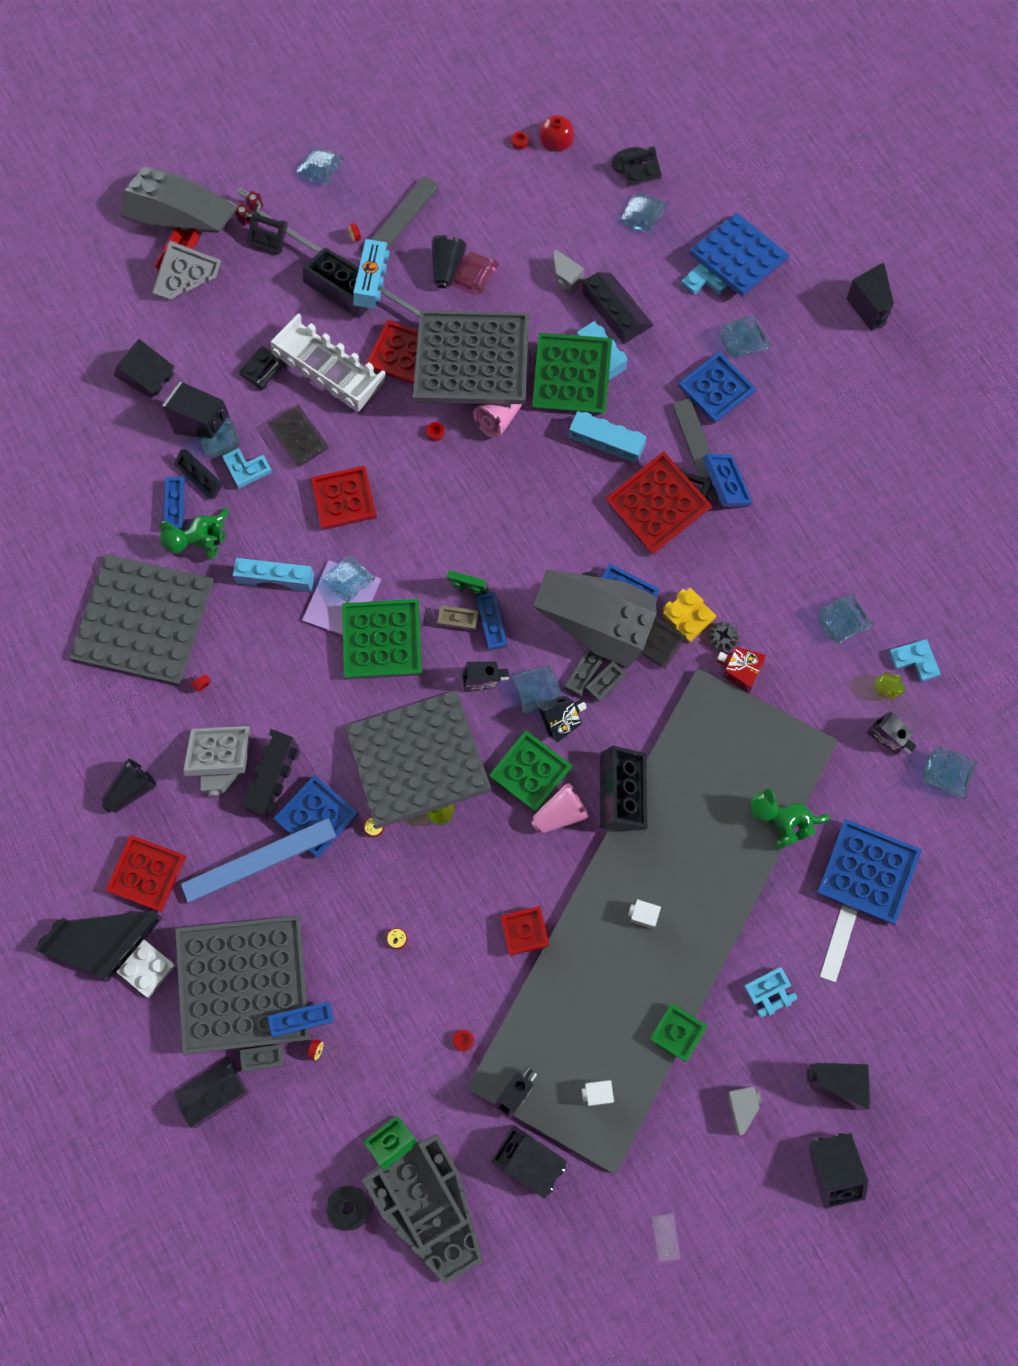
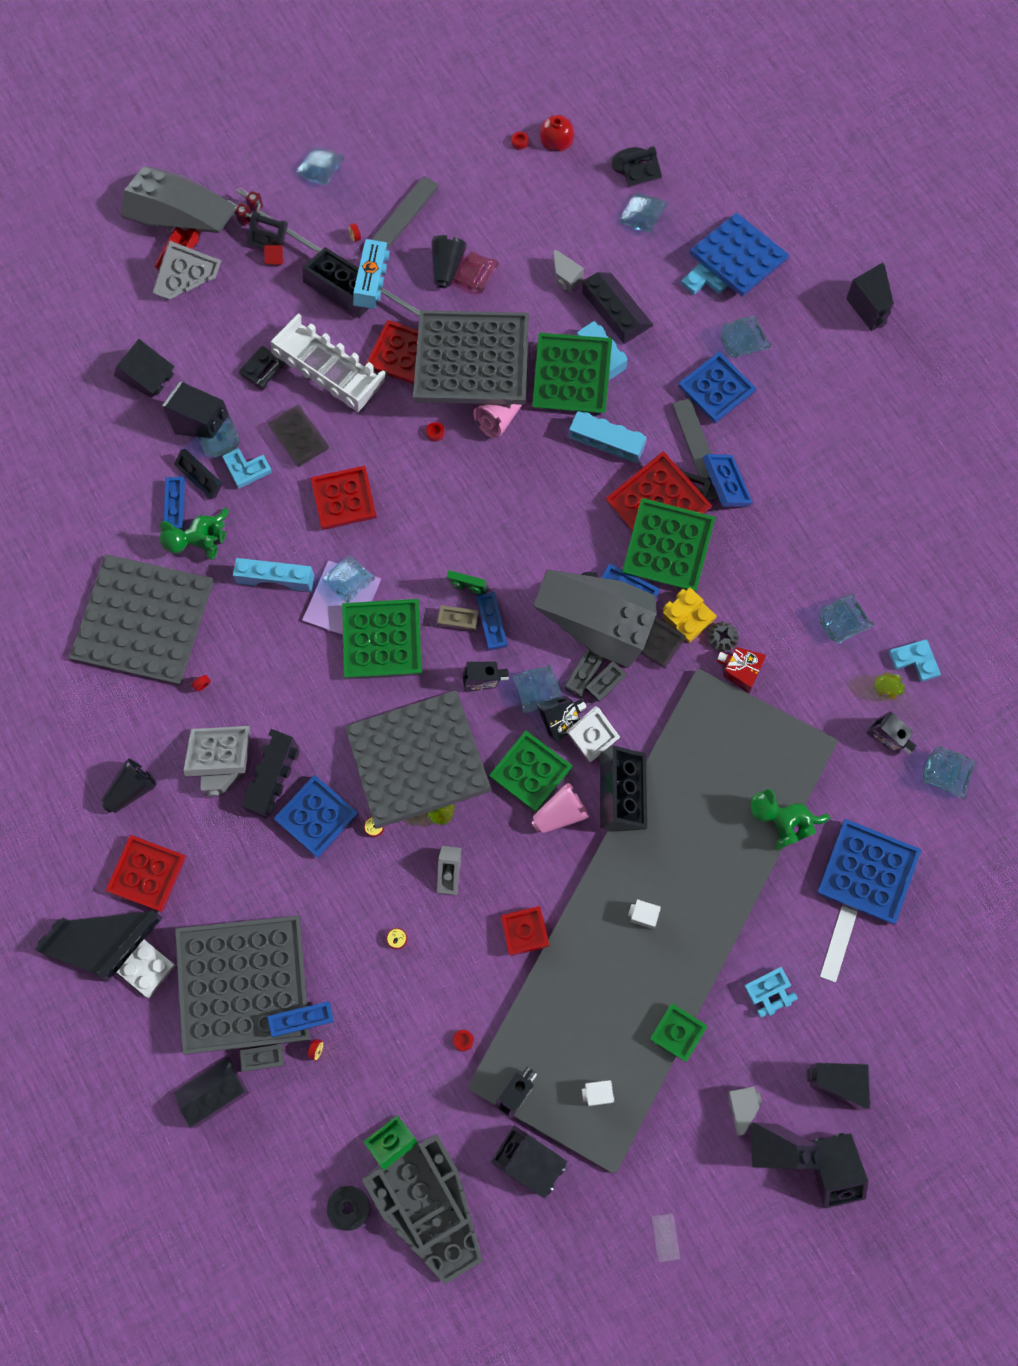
(258, 860): medium blue tile -> none
(273, 254): none -> red tile
(449, 870): none -> light grey slope
(593, 734): none -> white plate
(668, 544): none -> green plate
(781, 1148): none -> black slope

